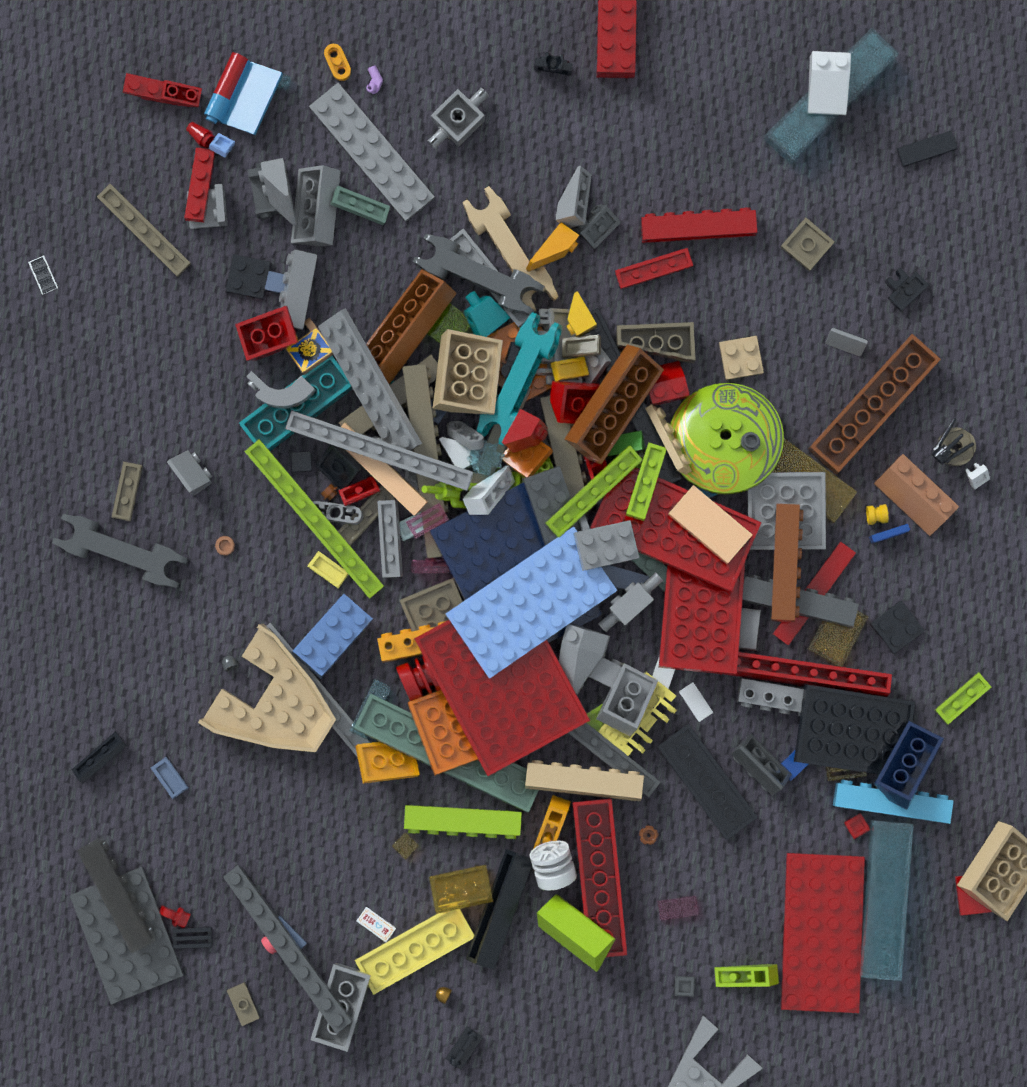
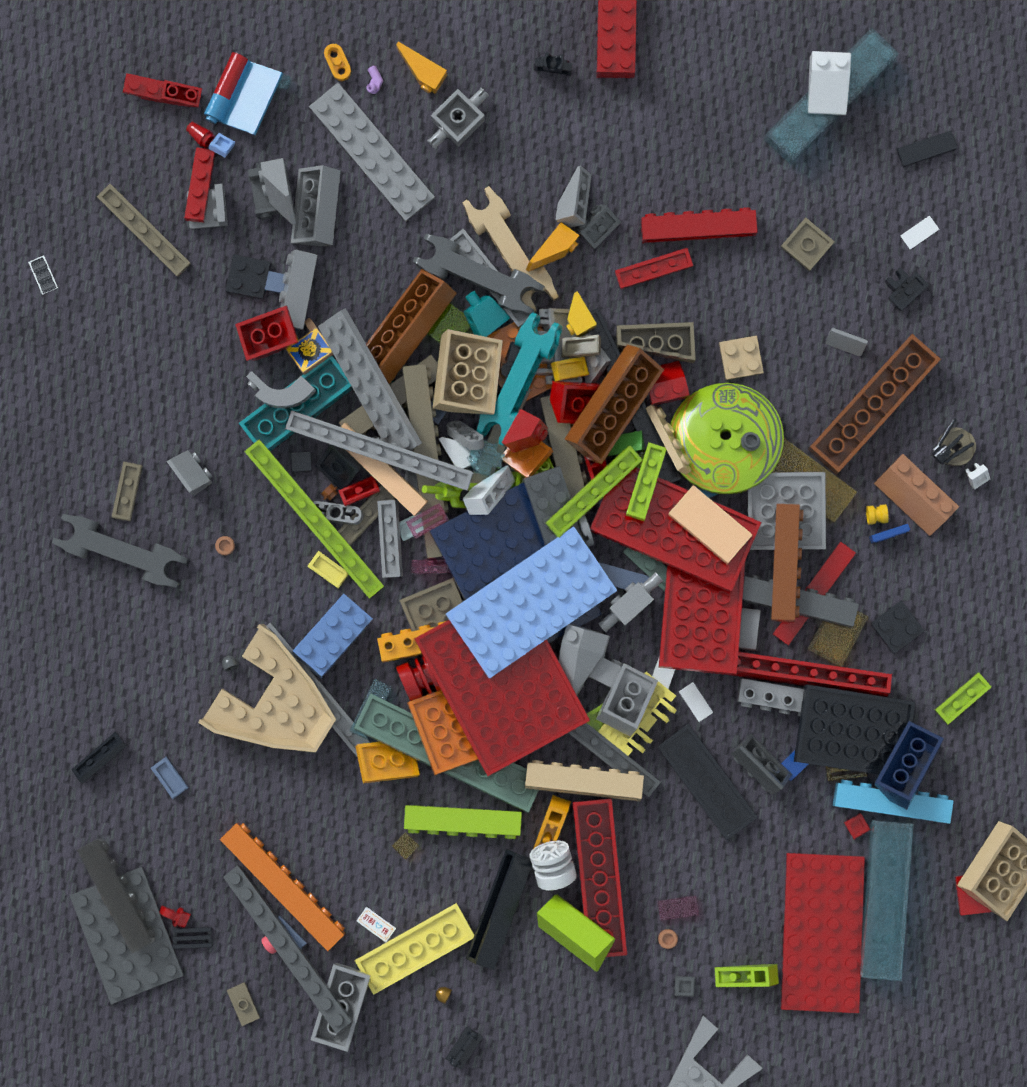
(283, 886): none -> orange brick
(360, 205): sand green plate -> none
(426, 72): none -> light orange slope
(461, 889): clear yellow plate -> none
(606, 545): light grey plate -> none
(653, 835): dark orange plate -> none
(667, 938): none -> nougat tile
(919, 232): none -> white sticker

